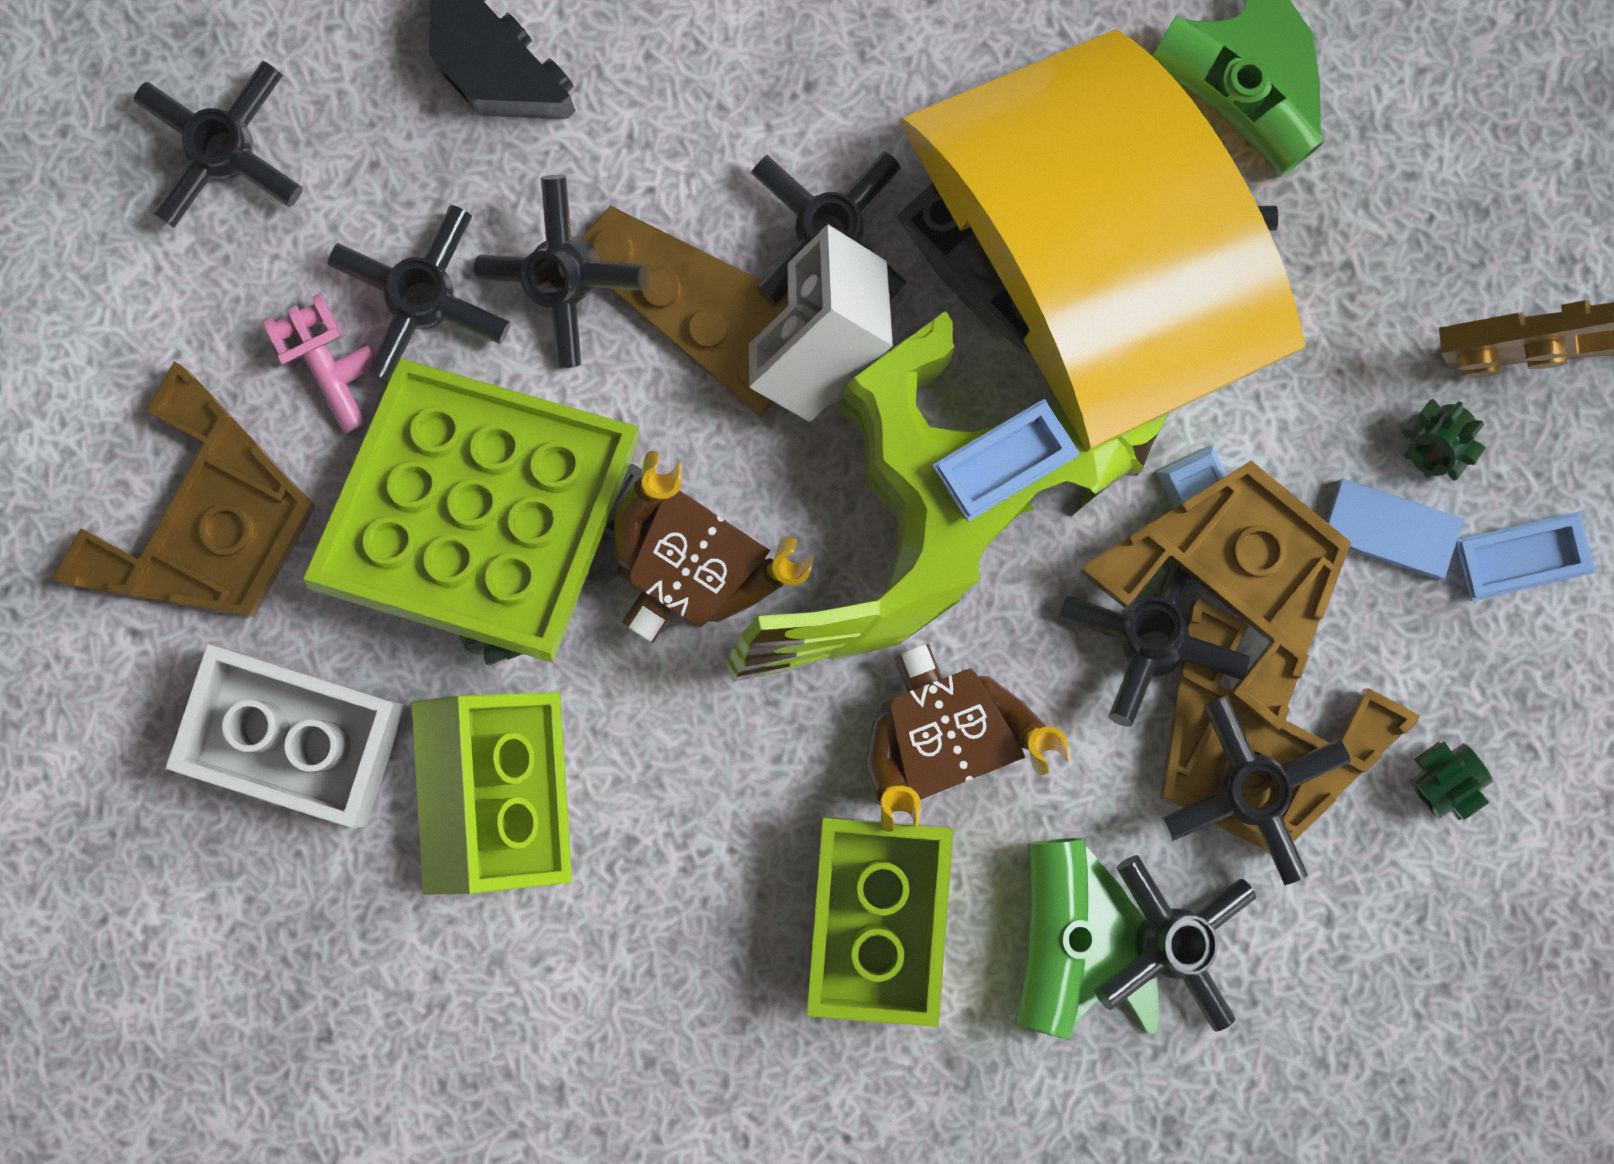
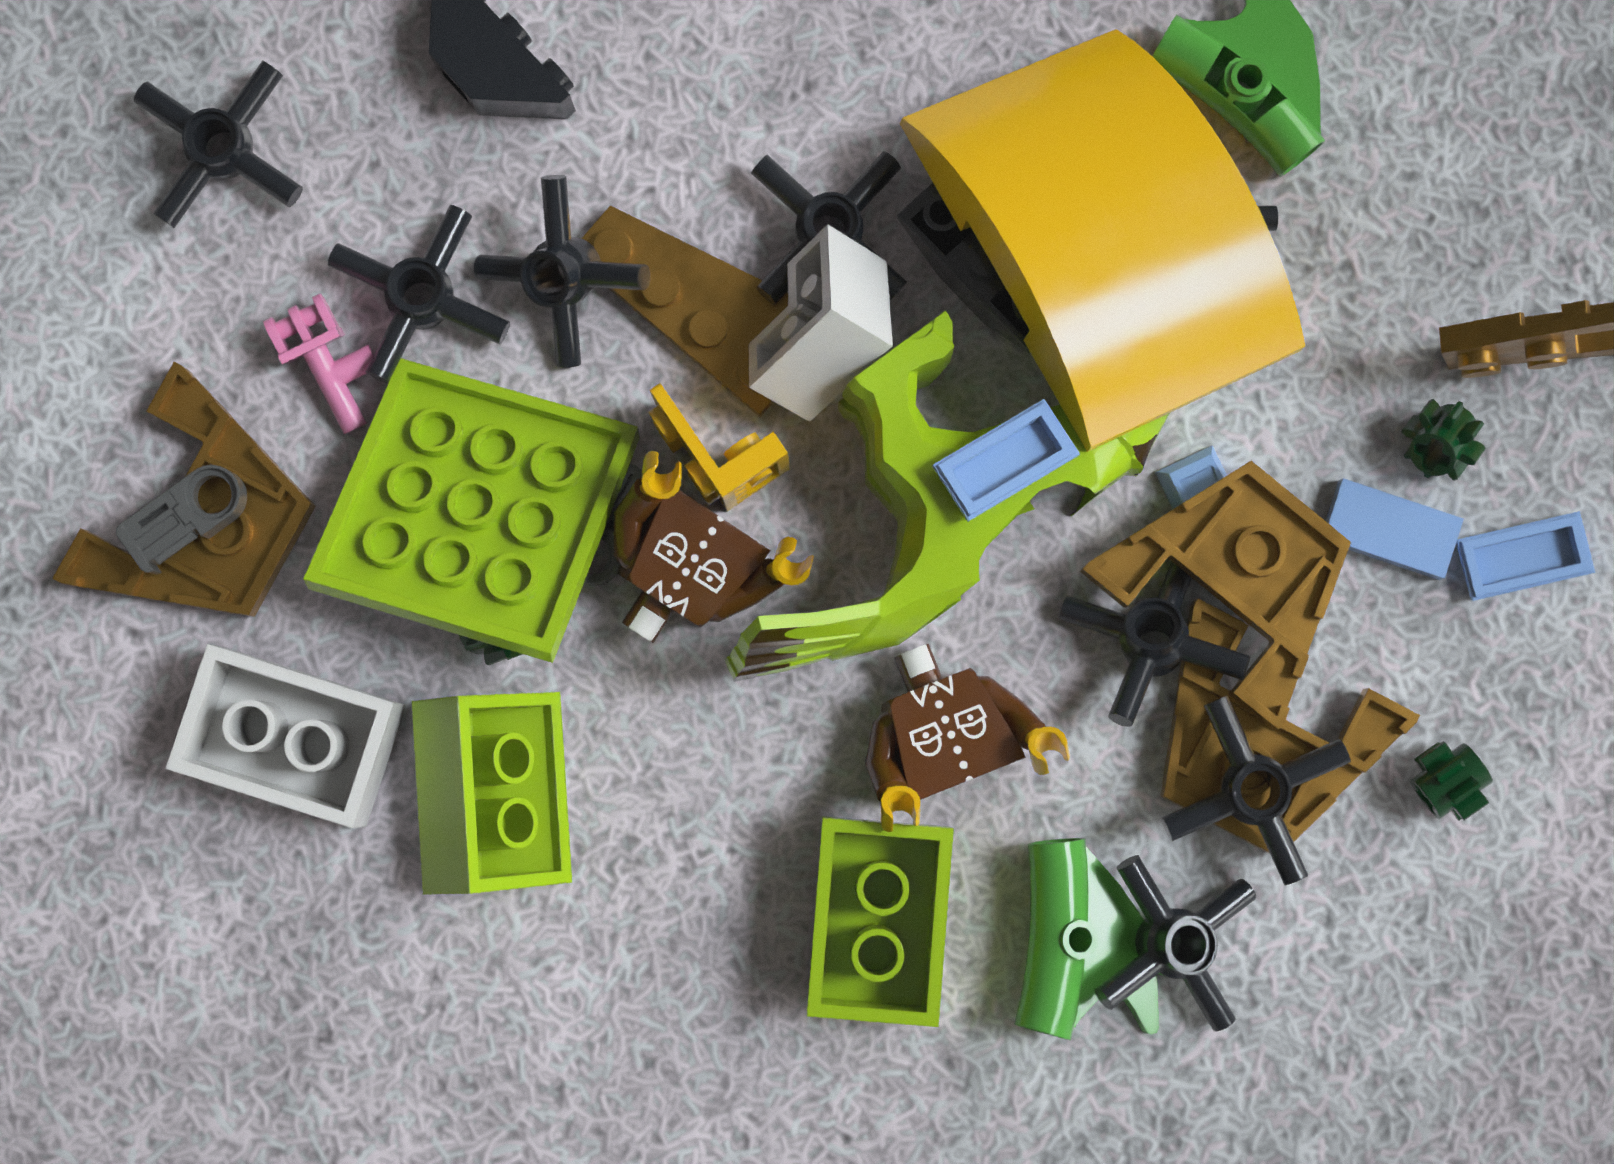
(178, 519): none -> dark grey piece
(750, 461): none -> yellow bracket

